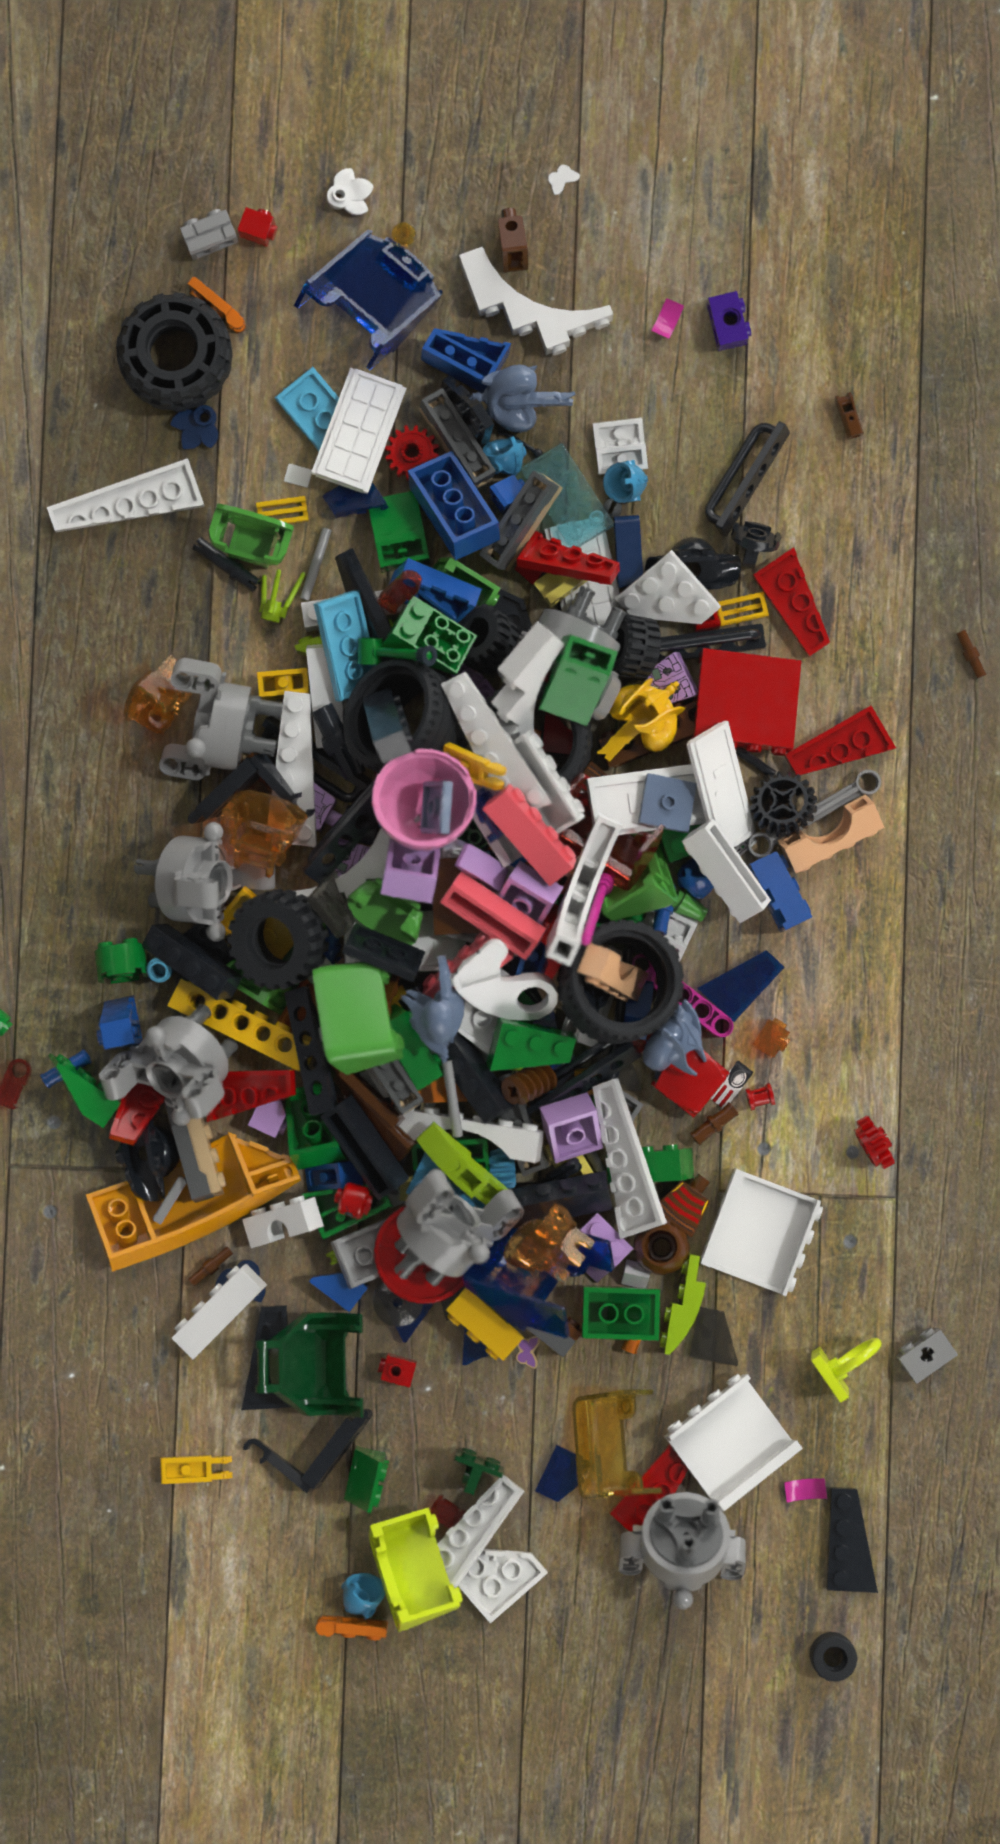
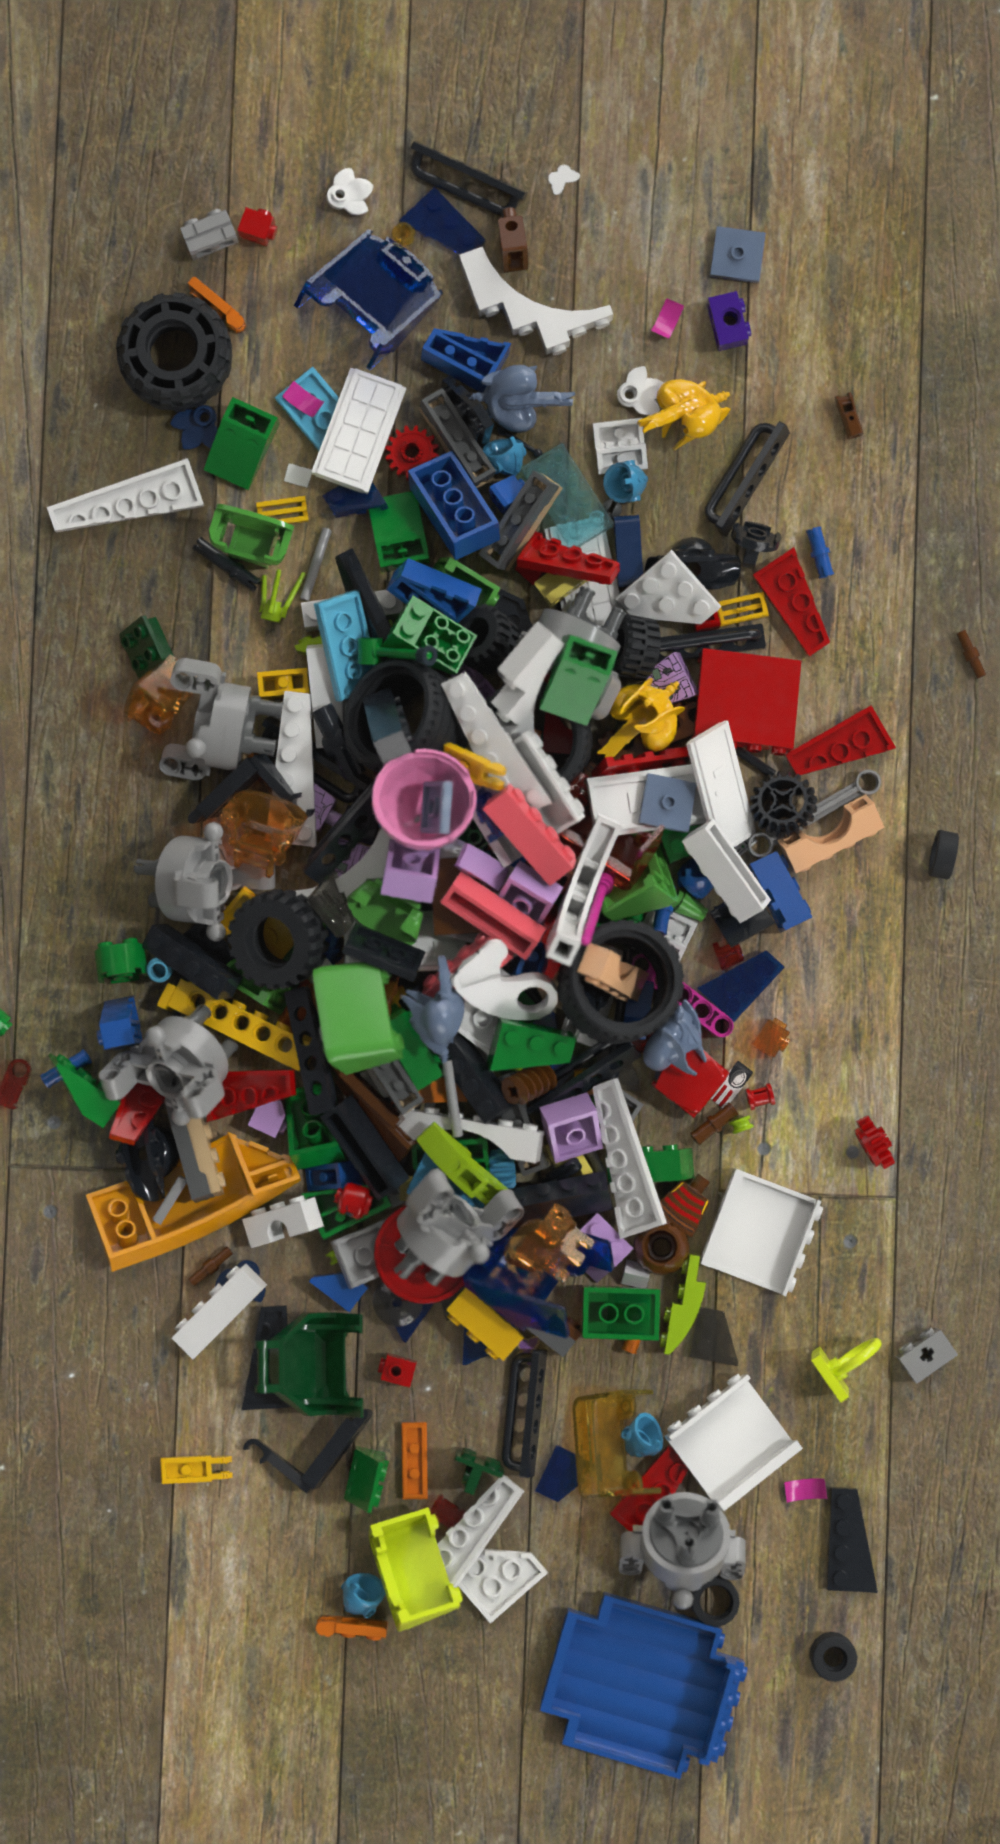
(145, 645): none -> dark green bracket
(166, 996): none -> yellow tile
(241, 443): none -> green slope
(302, 399): none -> dark pink sticker
(397, 592): clear red piece -> none
(414, 1460): none -> orange tile
(421, 150): none -> black piece
(442, 222): none -> clear blue wing
(533, 1412): none -> black piece
(642, 762): none -> red wing
(643, 1436): none -> dark azure helmet
(643, 1685): none -> blue panel
(644, 392): none -> white plate
(690, 402): none -> yellow hair
(727, 1616): none -> black tyre
(728, 956): none -> clear red tile
(737, 254): none -> sand blue plate
(738, 932): none -> black hinge
(741, 1124): none -> lime bush
(820, 552): none -> blue pin
(943, 854): none -> black tyre

